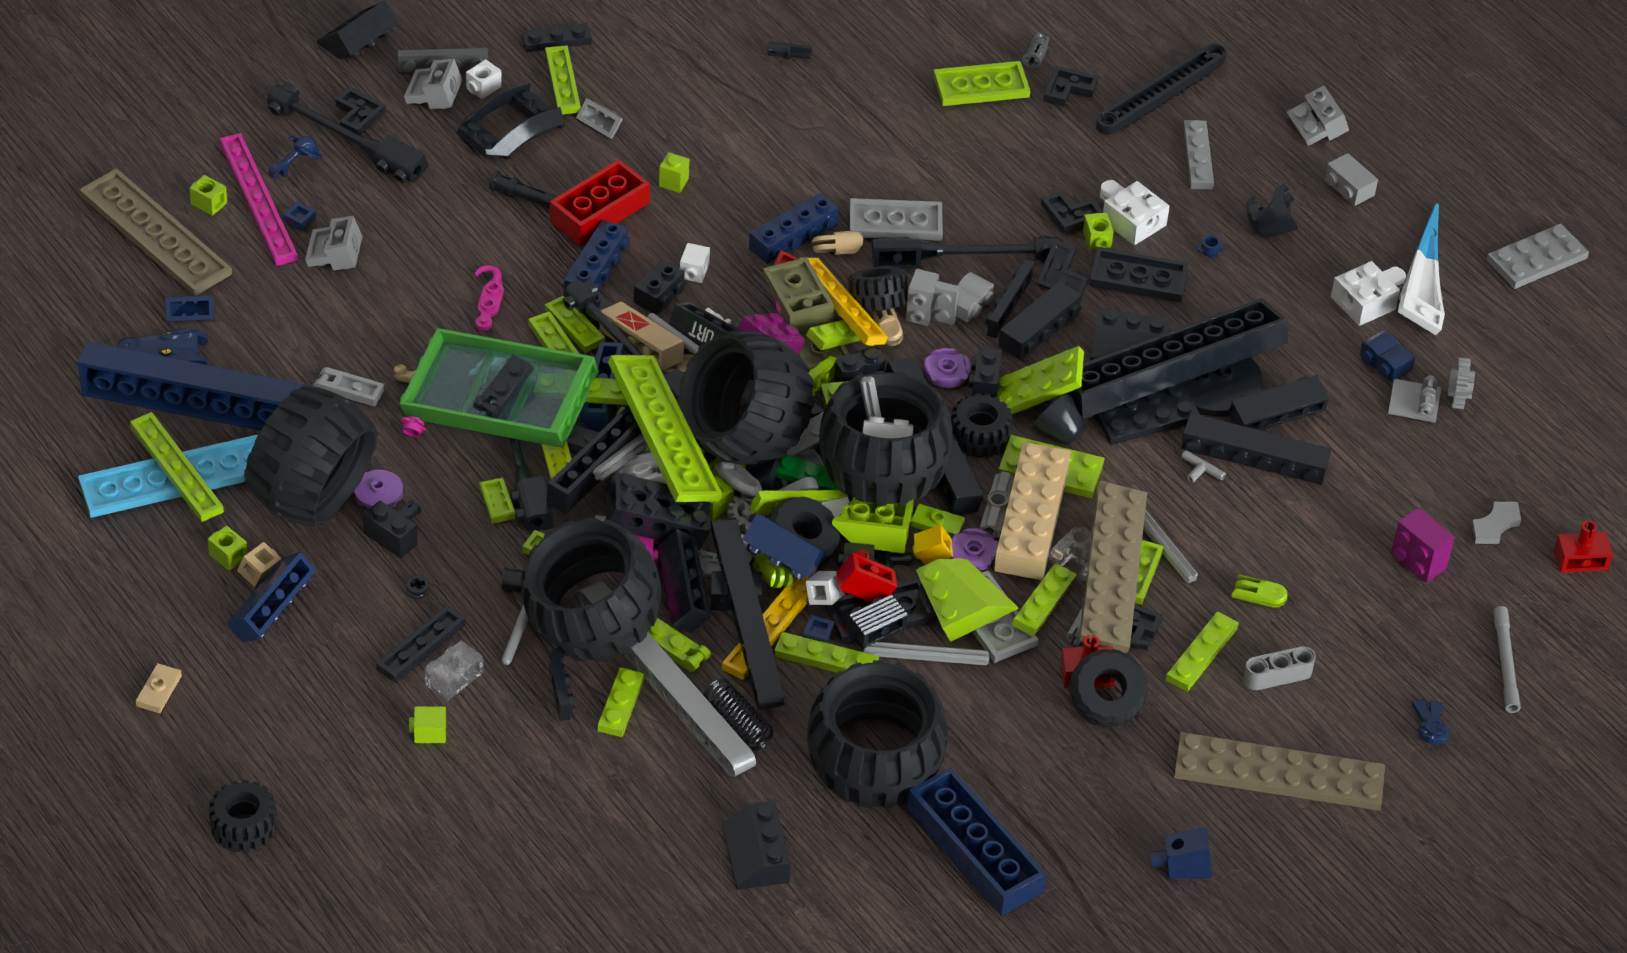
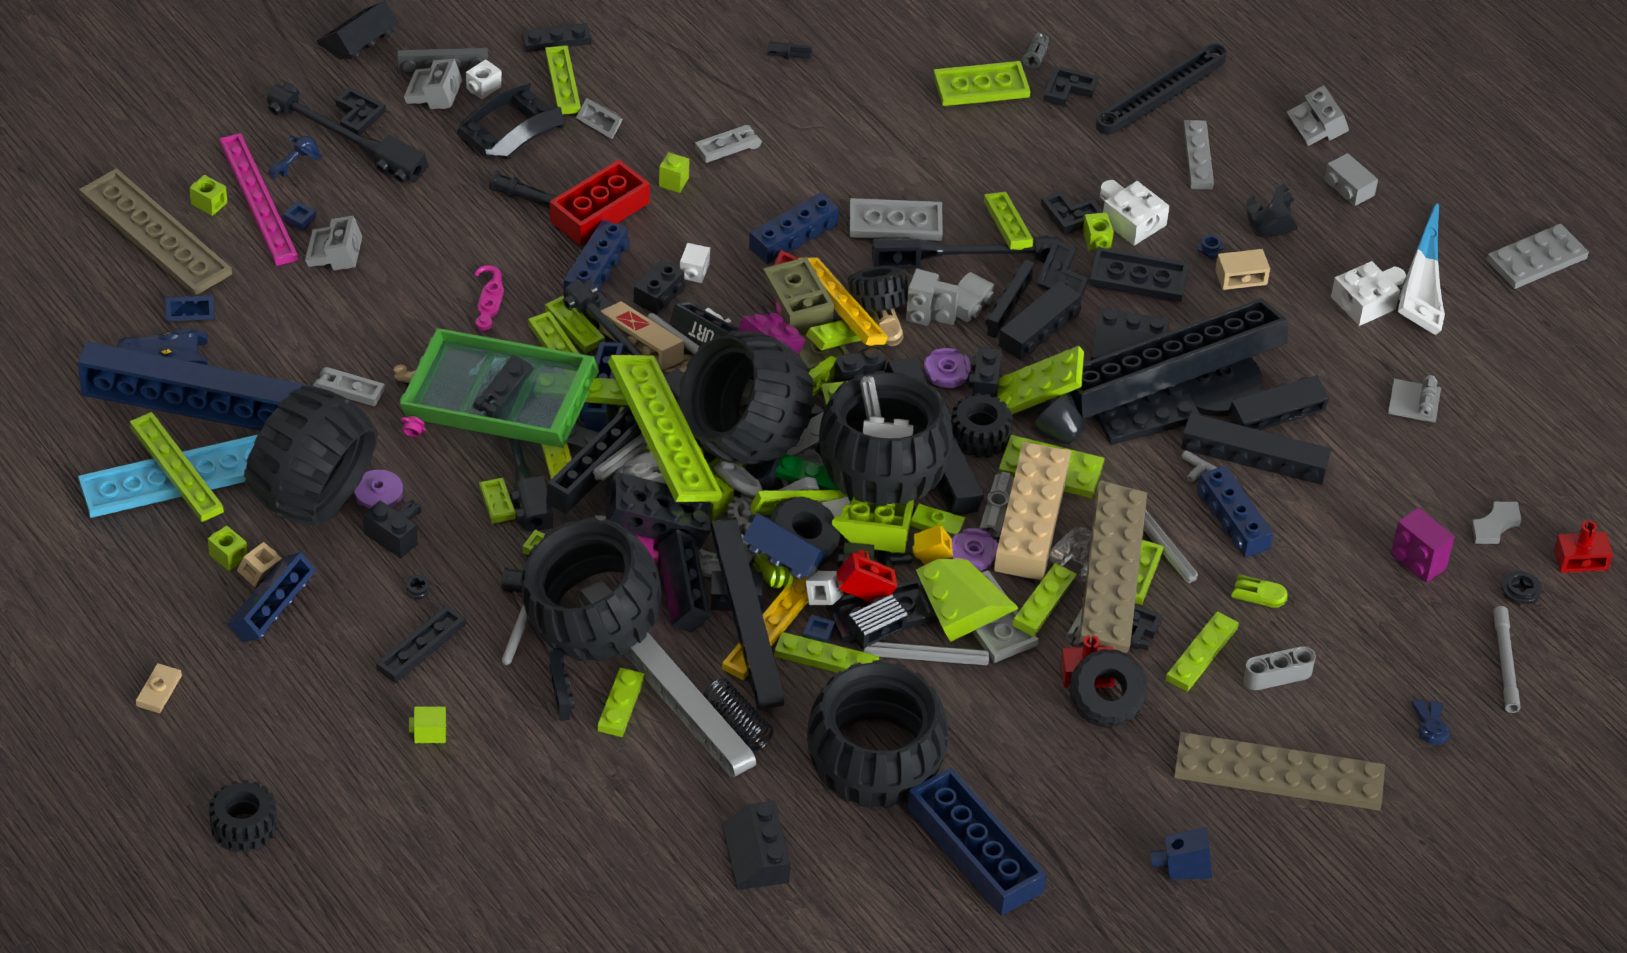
(453, 670): clear brick -> none
(679, 646): lime plate -> none
(727, 143): none -> light grey plate
(843, 243): tan arm -> none
(1008, 220): none -> lime plate
(1235, 511): none -> dark blue brick
(1242, 269): none -> tan brick
(1387, 356): dark blue brick -> none
(1461, 383): light grey gear -> none
(1529, 583): none -> black gear

